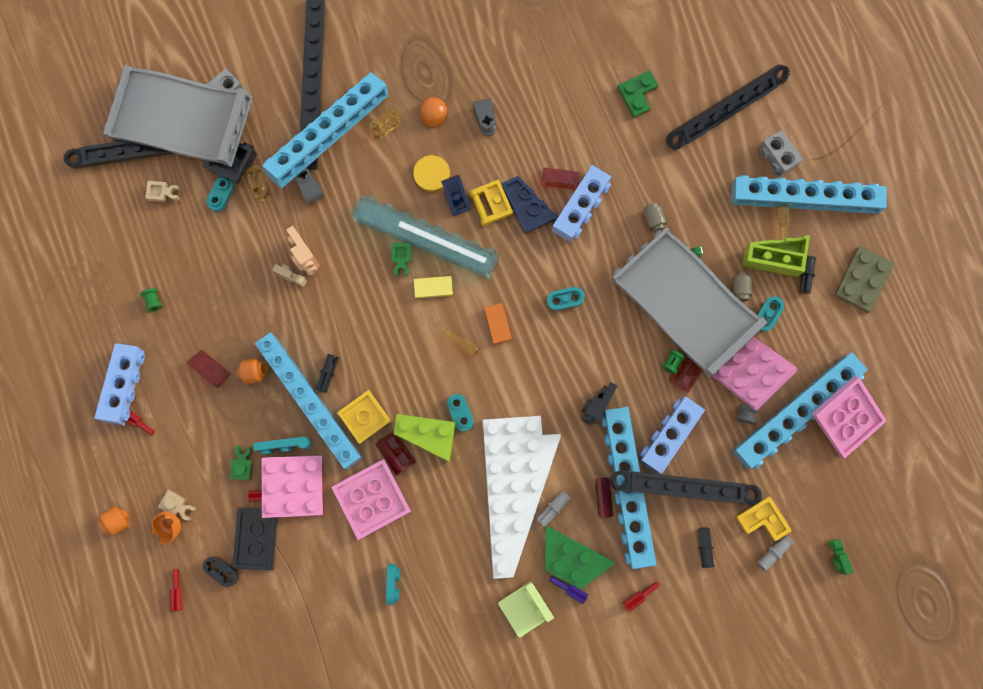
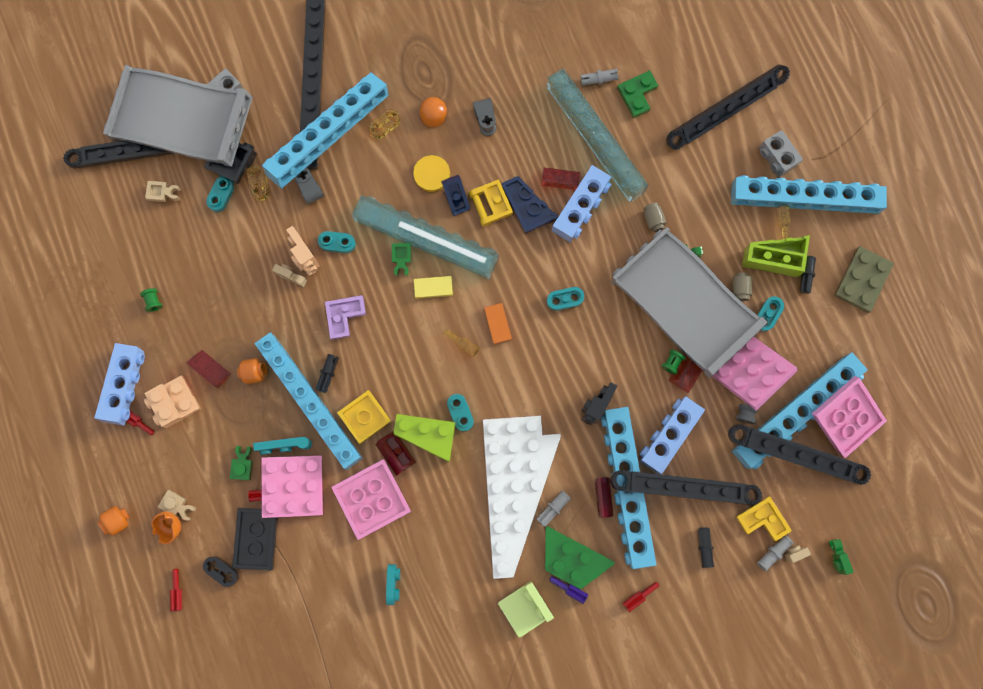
(171, 402): none -> light nougat plate
(335, 243): none -> teal plate
(338, 313): none -> lavender plate
(596, 135): none -> clear light blue brick
(599, 77): none -> light grey pin
(796, 553): none -> tan plate
(799, 454): none -> black plate

